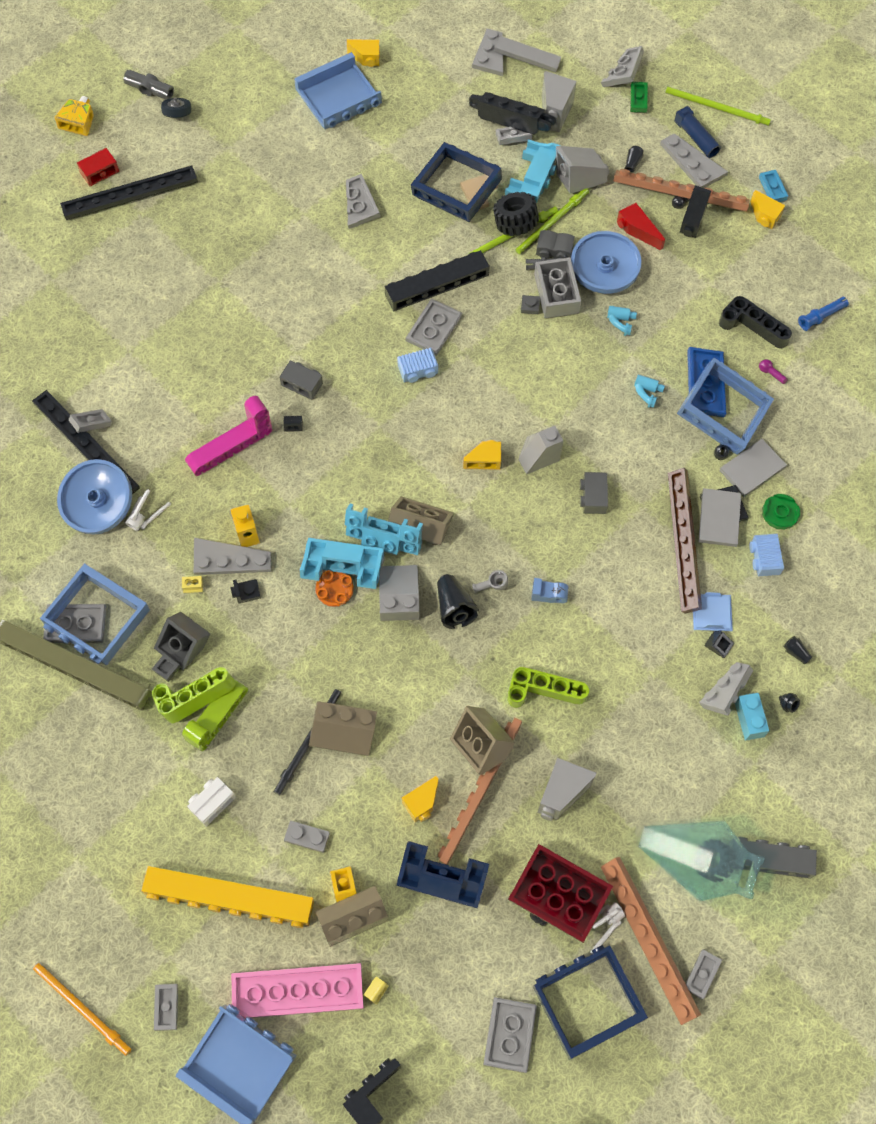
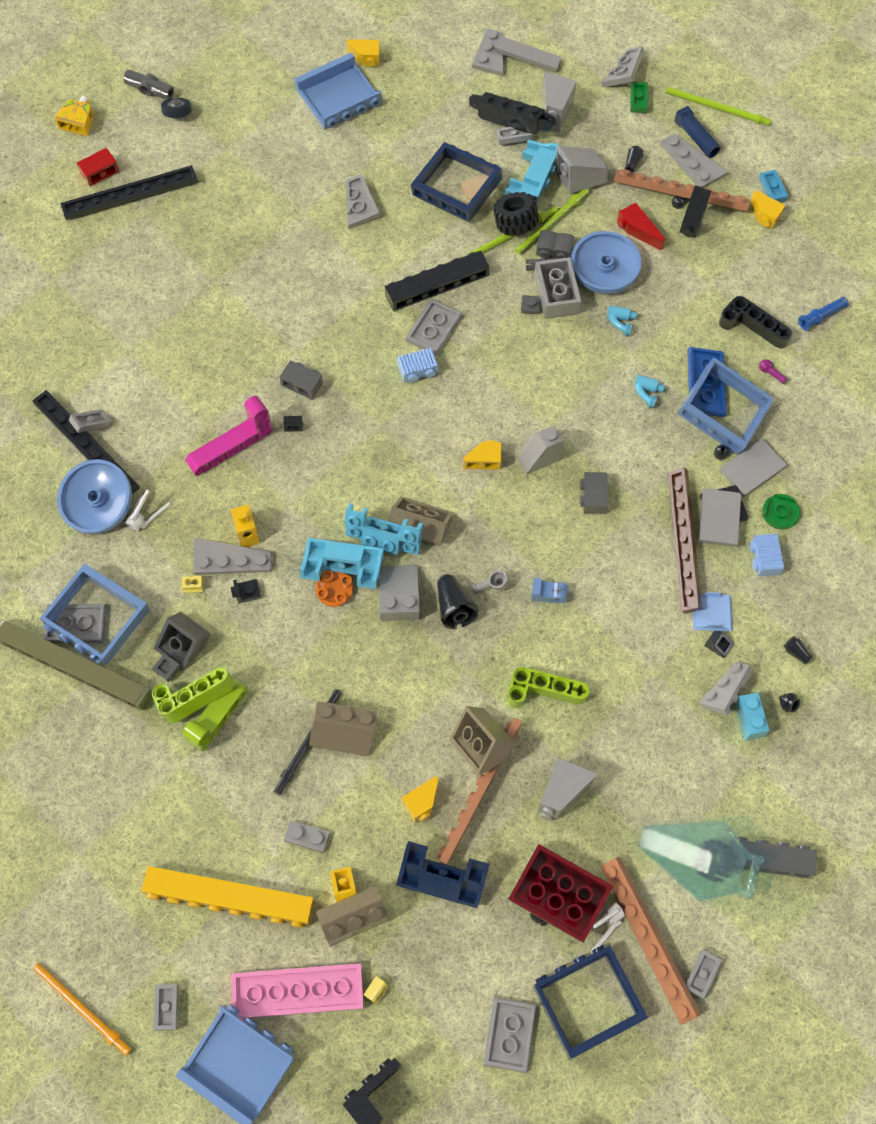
(211, 801): white brick -> none

